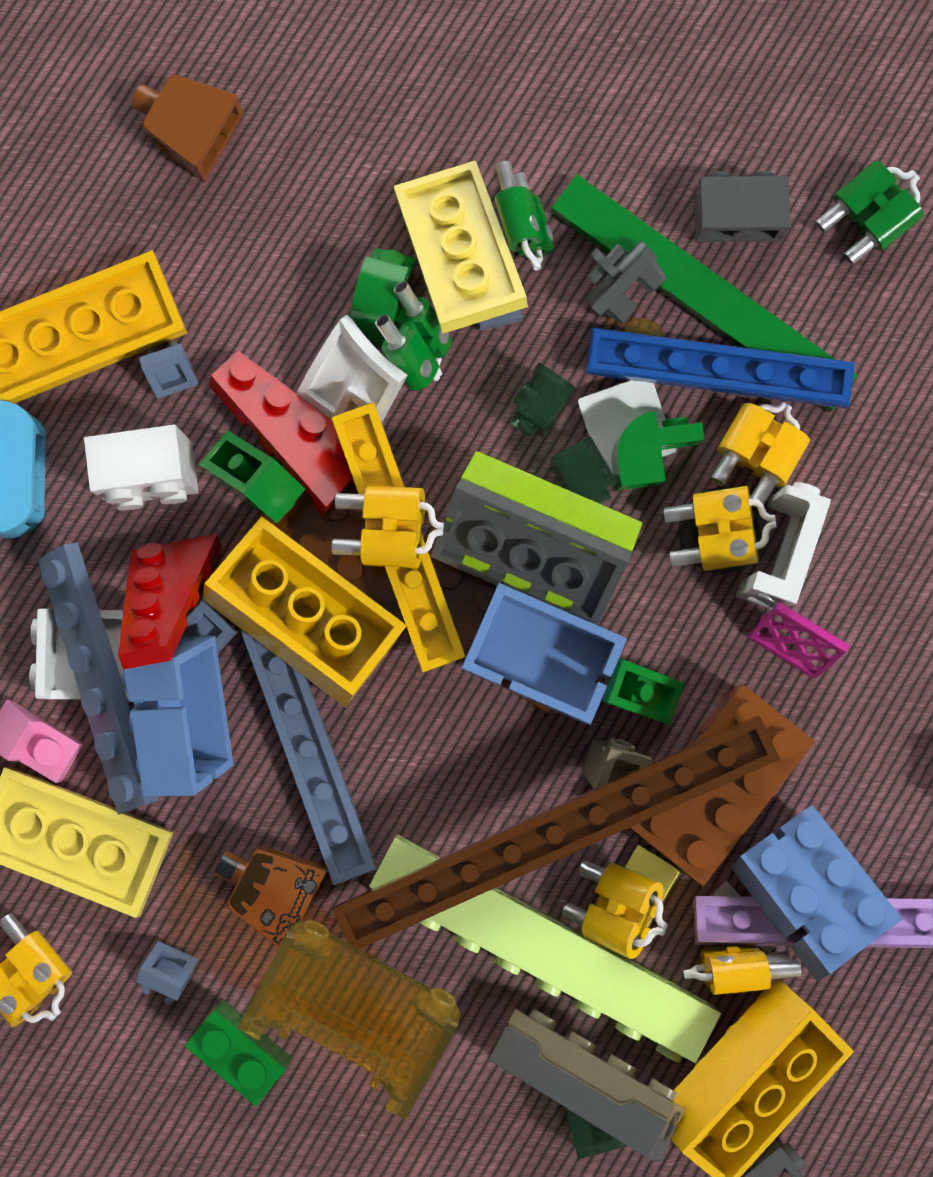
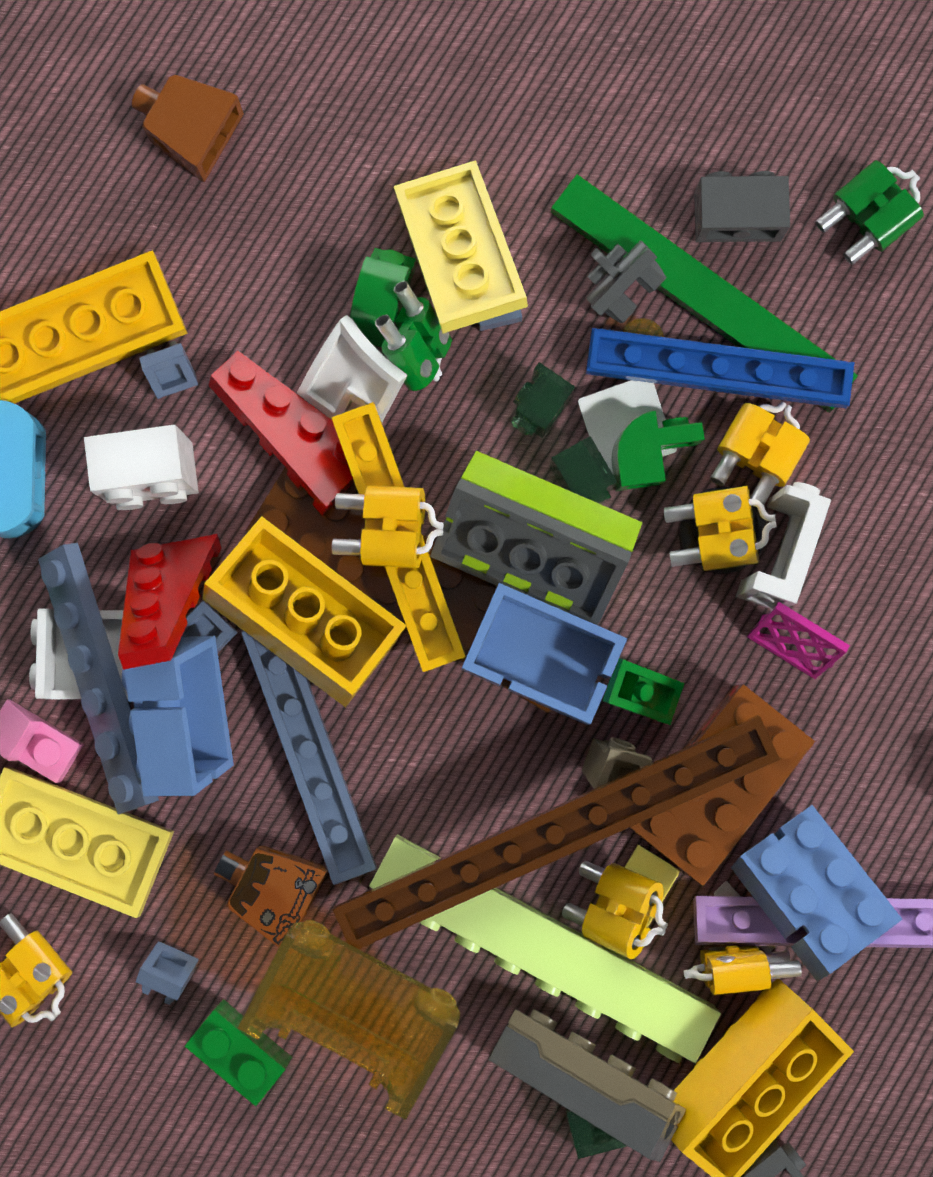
(252, 476): green brick -> none
(522, 216): green piece -> none

